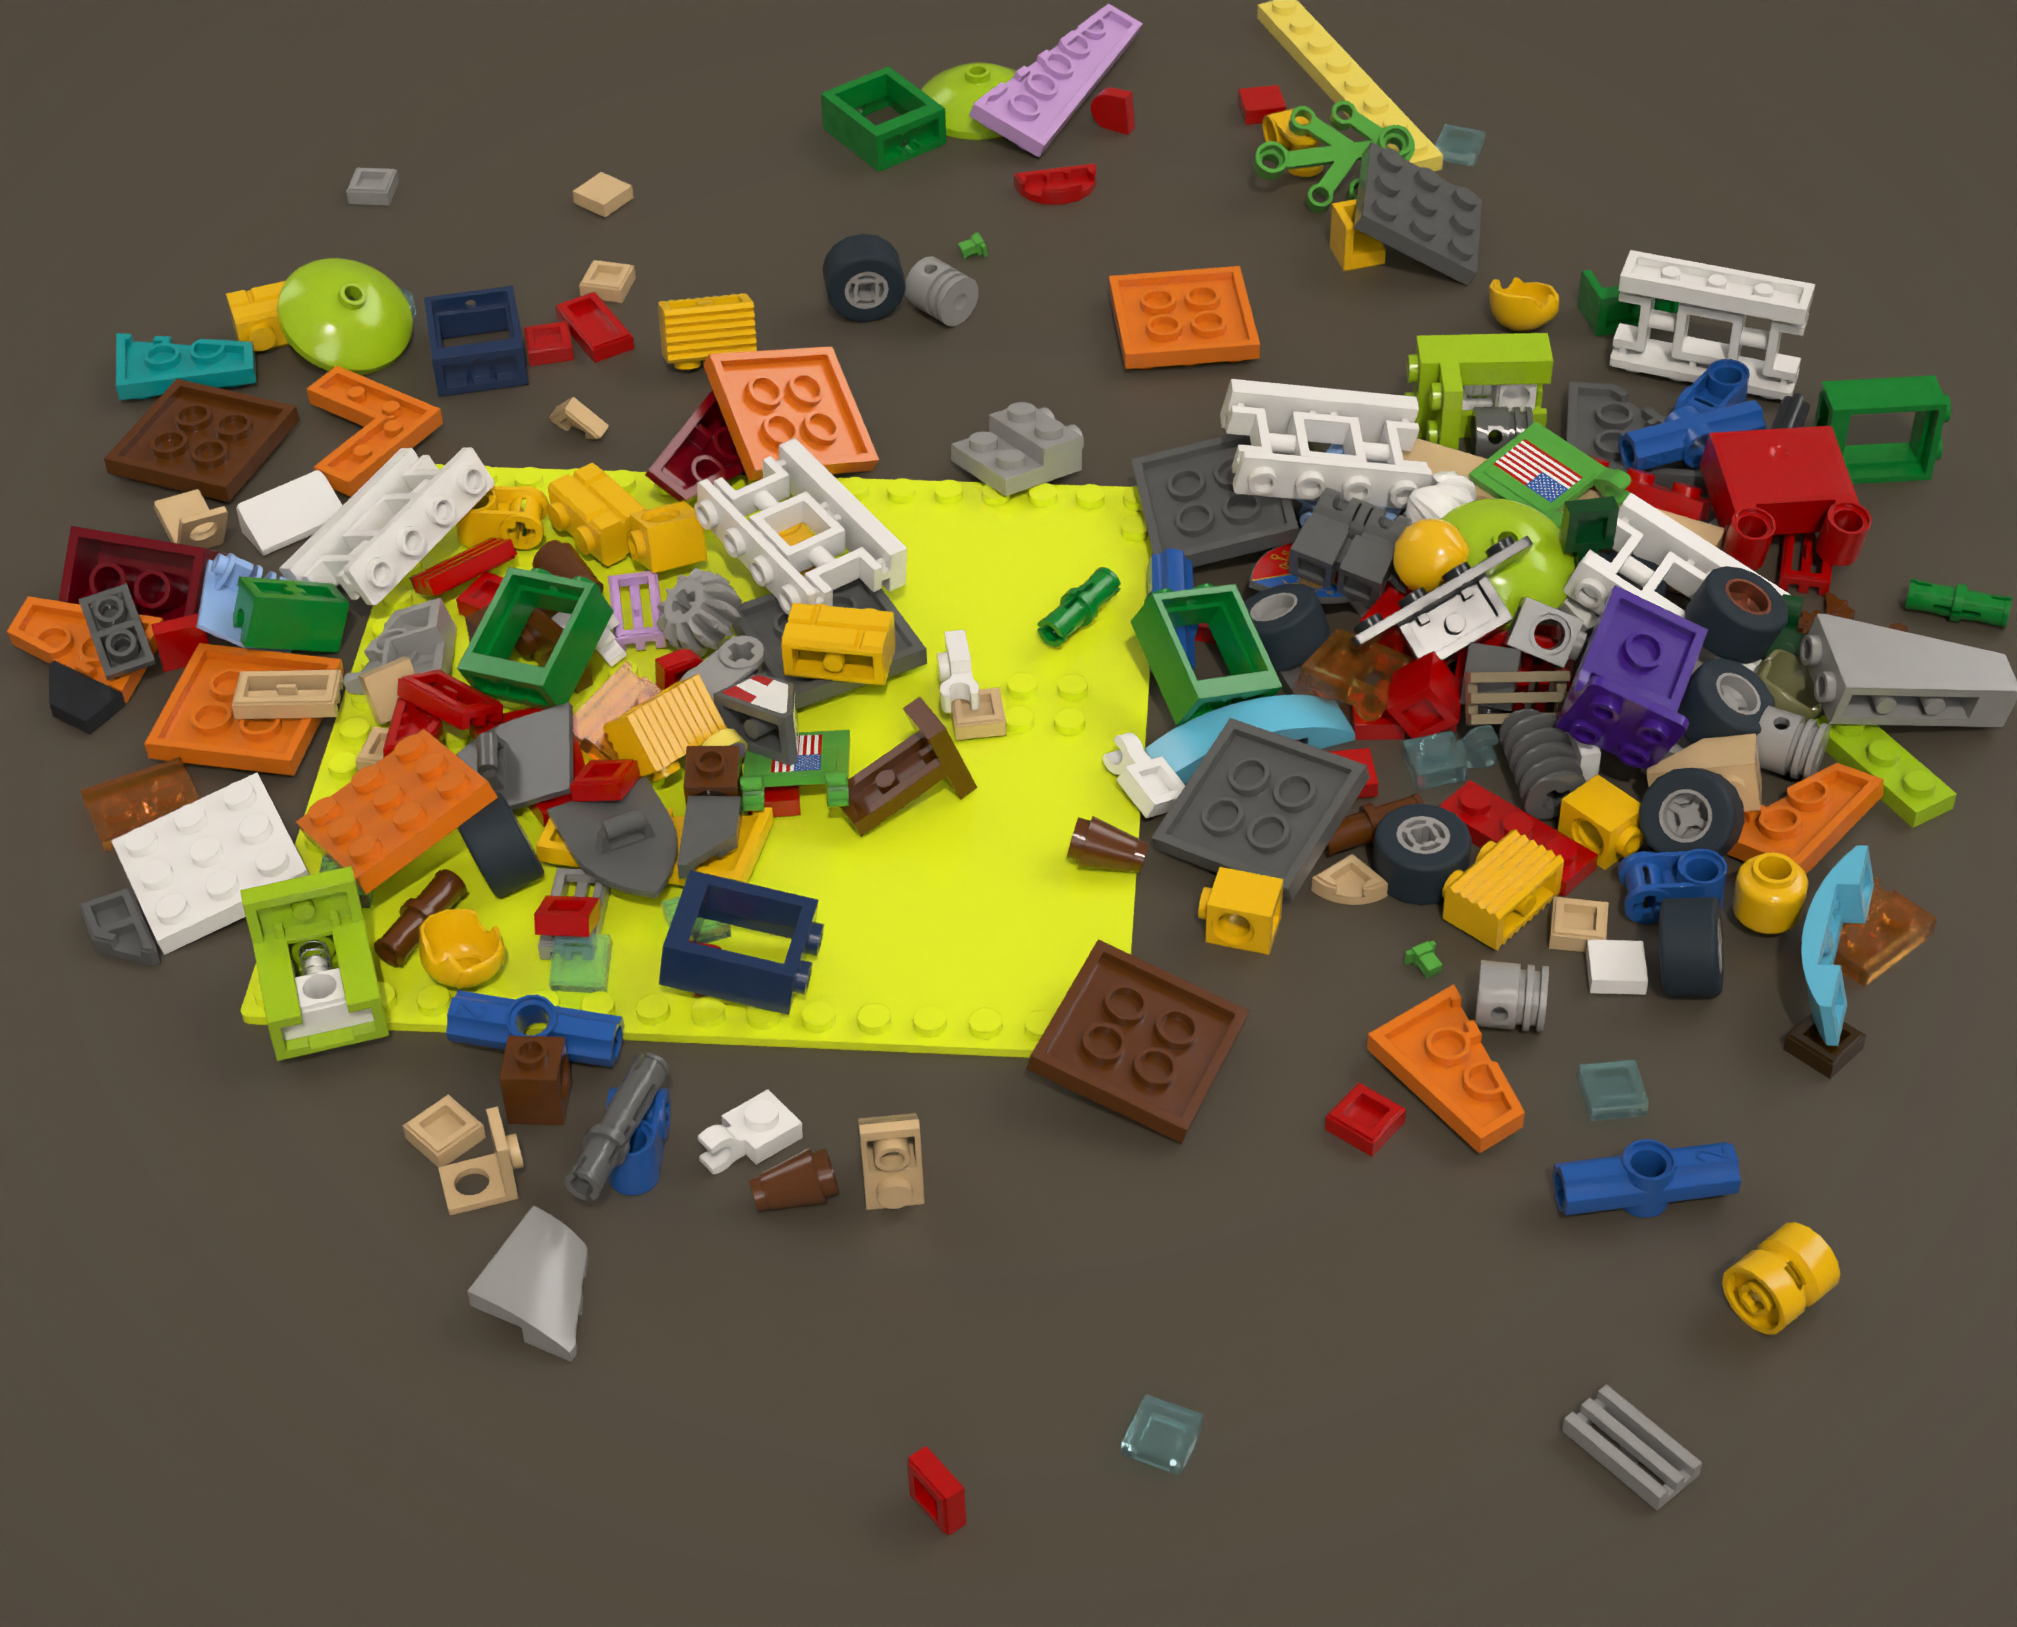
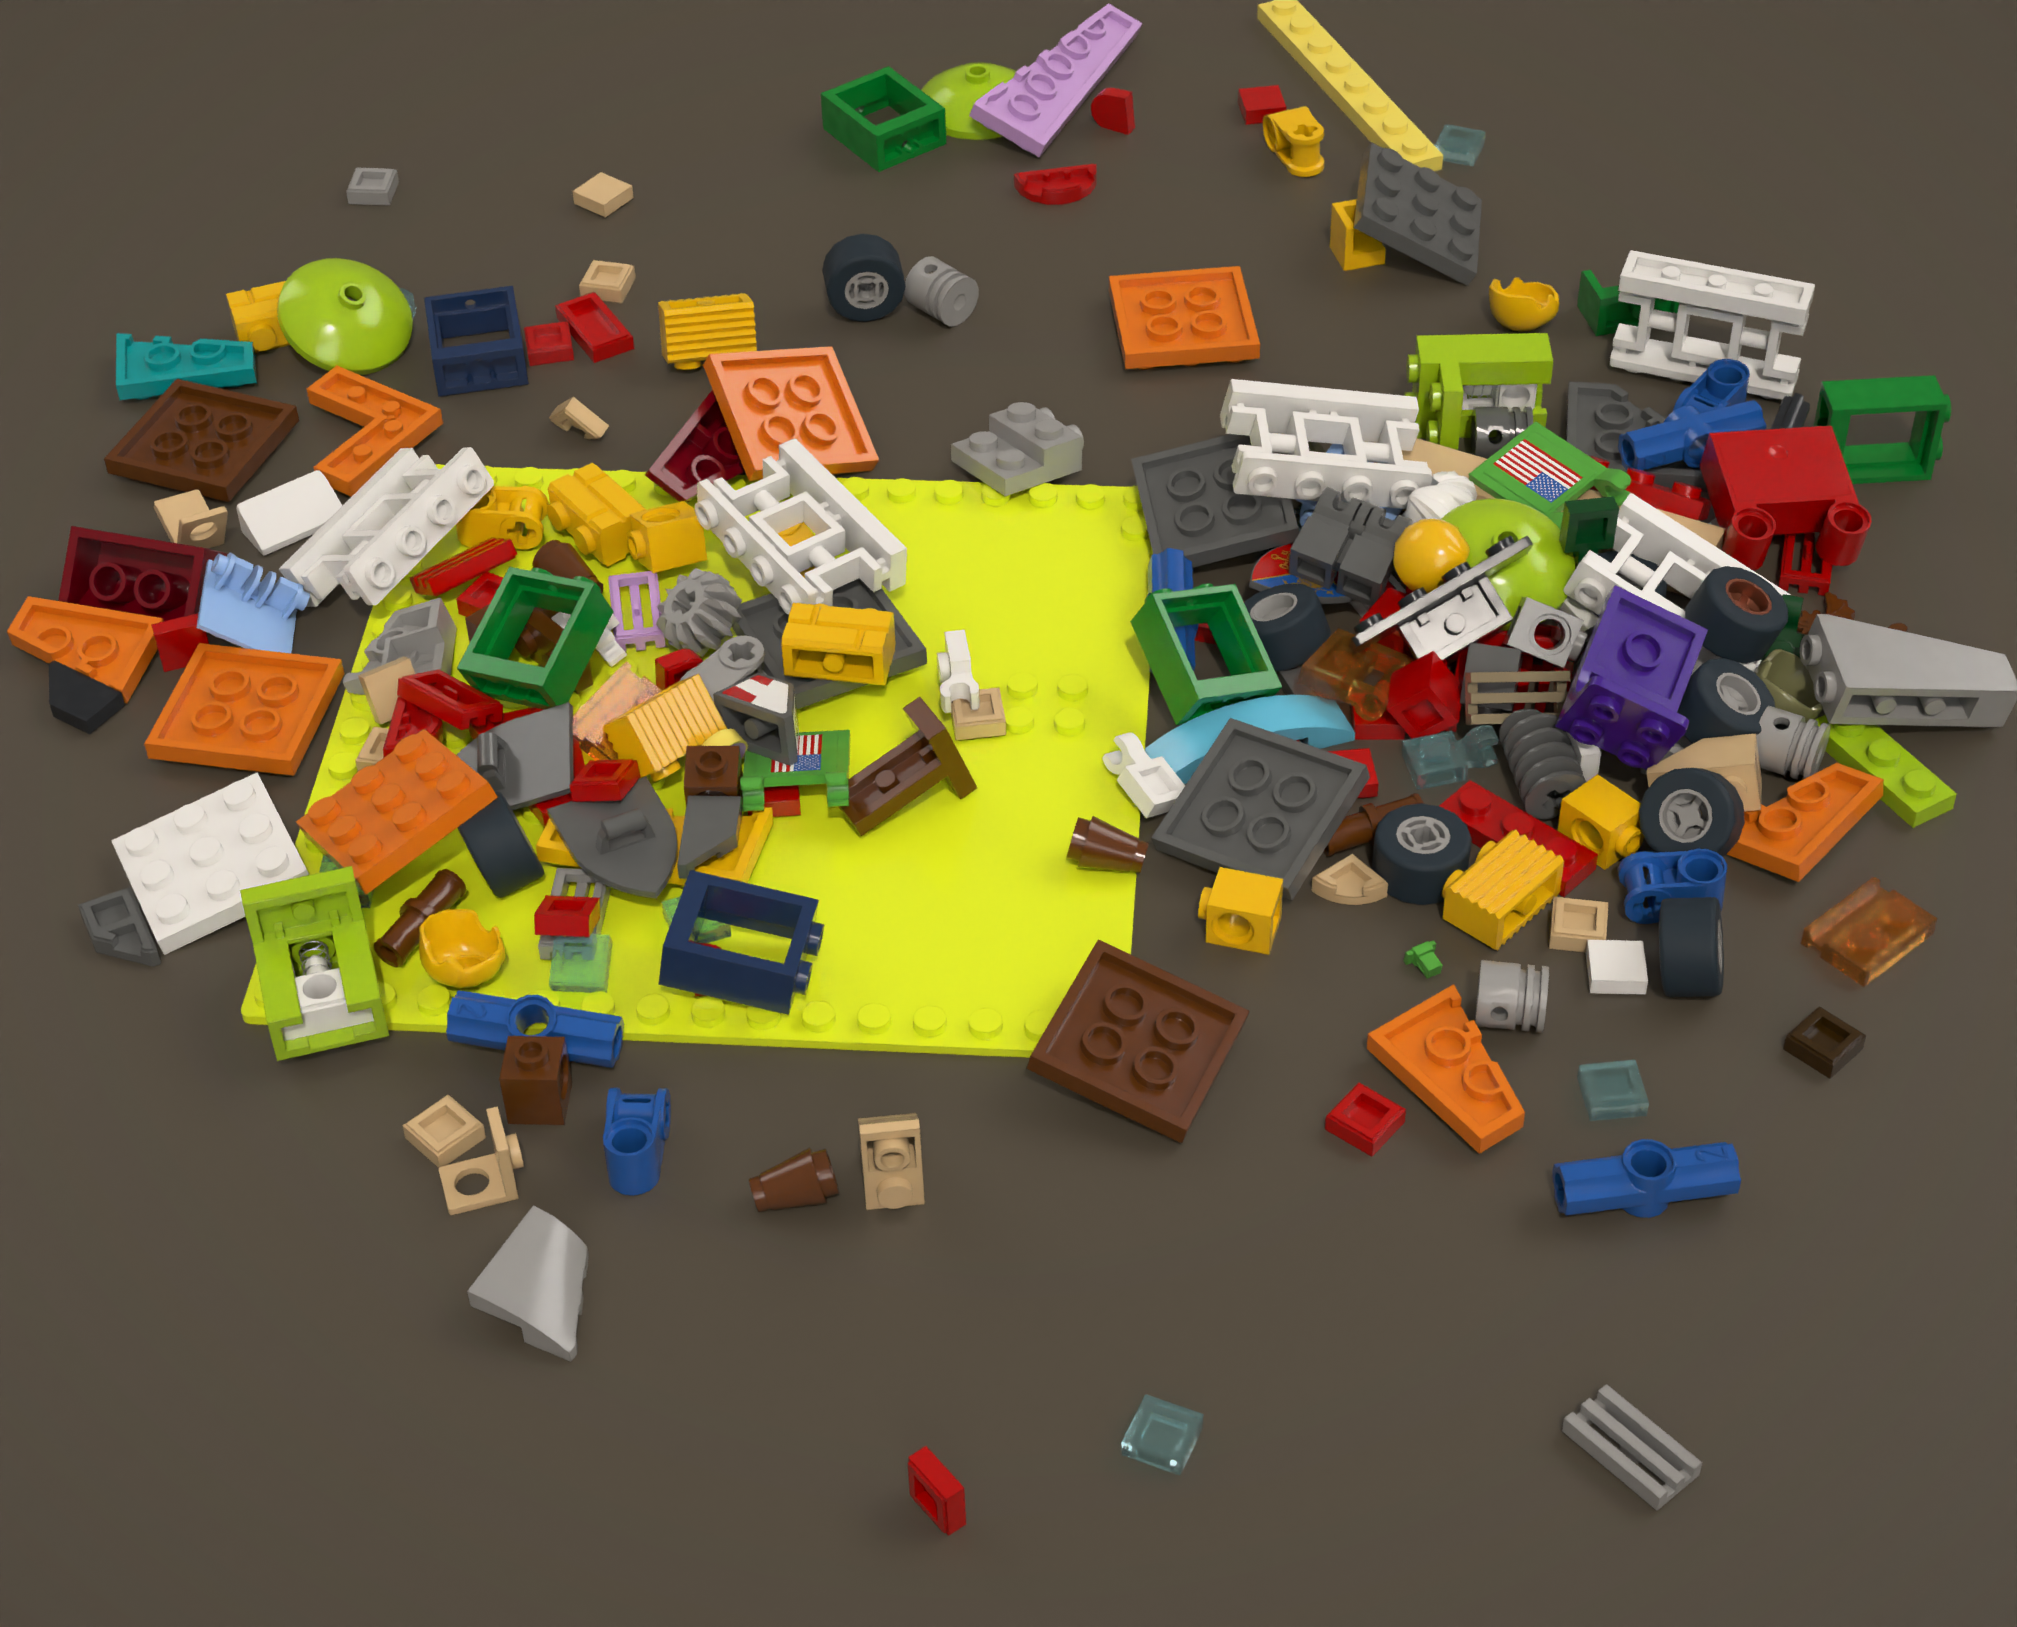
(117, 631): dark grey slope -> none
(137, 799): clear orange plate -> none
(287, 694): tan tile -> none
(290, 614): green hinge -> none
(608, 1141): dark grey pin -> none
(751, 1129): white plate -> none
(973, 246): bright green piece -> none
(1078, 607): green pin -> none
(1338, 150): bright green plant -> none
(1770, 893): yellow head -> none
(1781, 1278): yellow wheel -> none
(1839, 900): medium azure slope -> none
(1958, 603): green pin -> none

